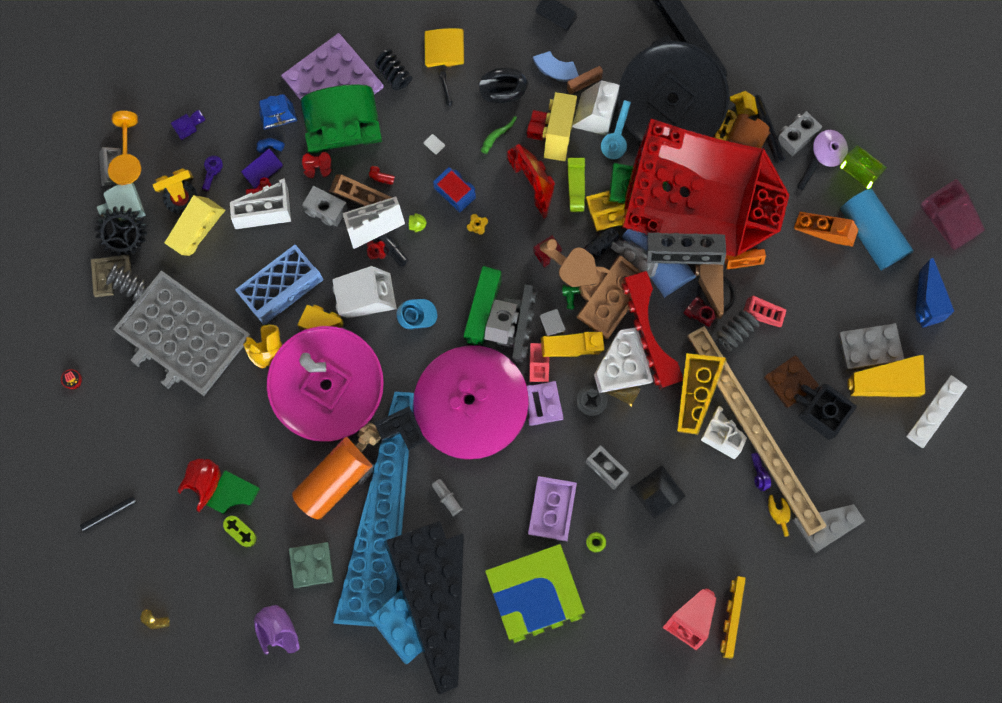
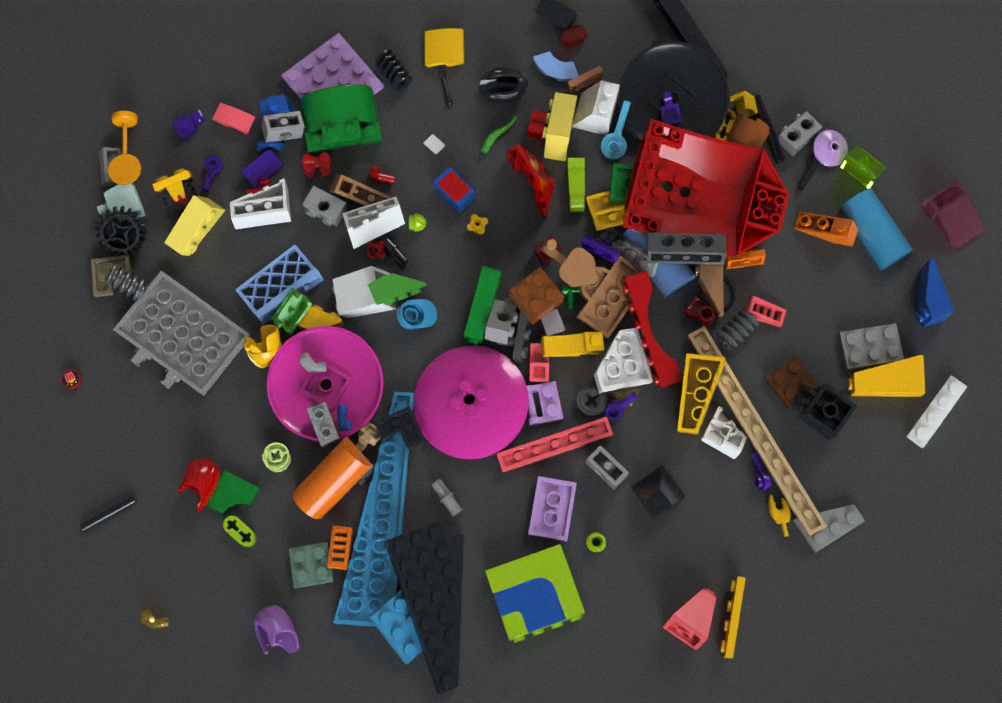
(233, 117): none -> coral slope
(276, 457): none -> yellowish green wheel
(282, 126): none -> light grey brick
(291, 310): none -> bright green hinge
(323, 424): none -> light grey brick
(343, 423): none -> blue arm
(347, 534): none -> orange slope
(394, 286): none -> bright green slope
(536, 296): none -> dark orange brick
(554, 444): none -> coral plate
(573, 36): none -> clear red brick
(600, 249): none -> dark purple slope
(616, 409): none -> dark purple plate
(670, 112): none -> dark purple plate

